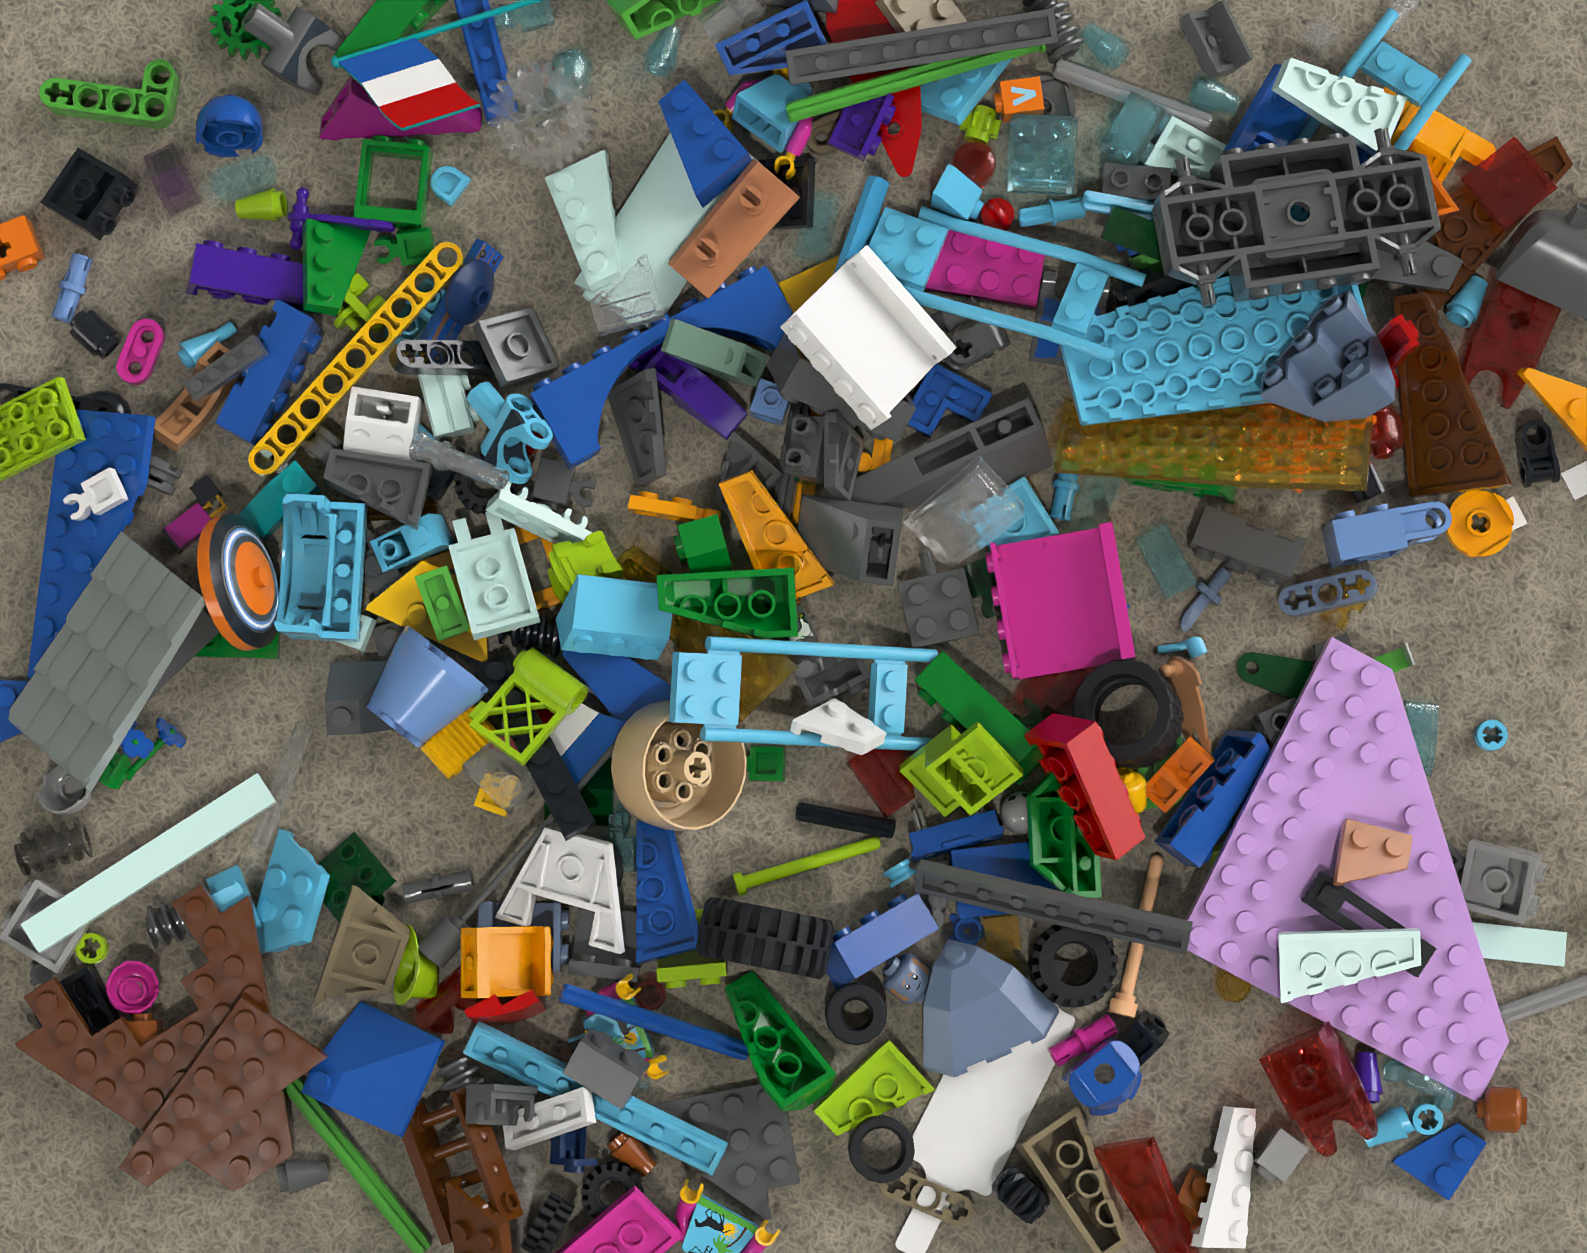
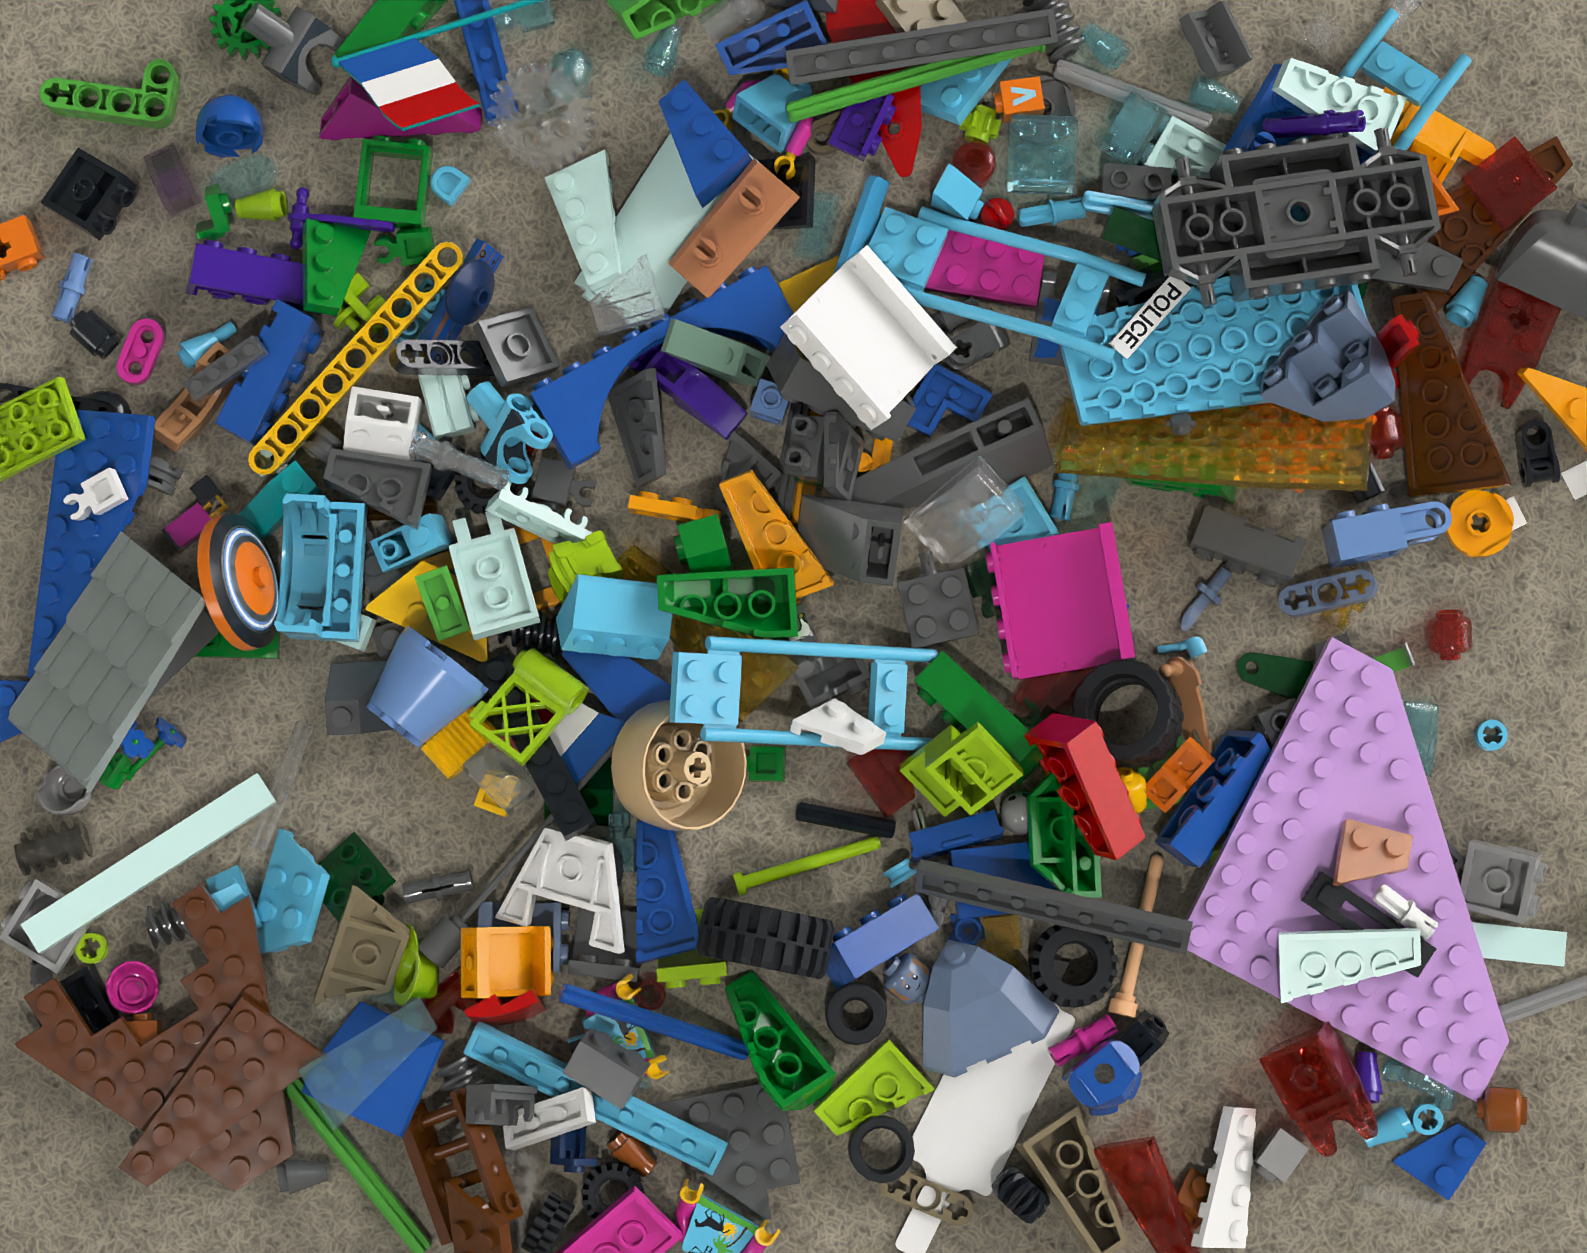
(219, 207): none -> green bracket
(359, 1065): none -> clear light blue wing
(1149, 316): none -> white sticker
(1165, 561): clear light blue plate -> none
(1180, 423): none -> dark grey piece
(1236, 990): clear yellow wheel -> none
(1319, 124): none -> dark purple pin
(1404, 911): none -> white axle
(1449, 634): none -> clear red head

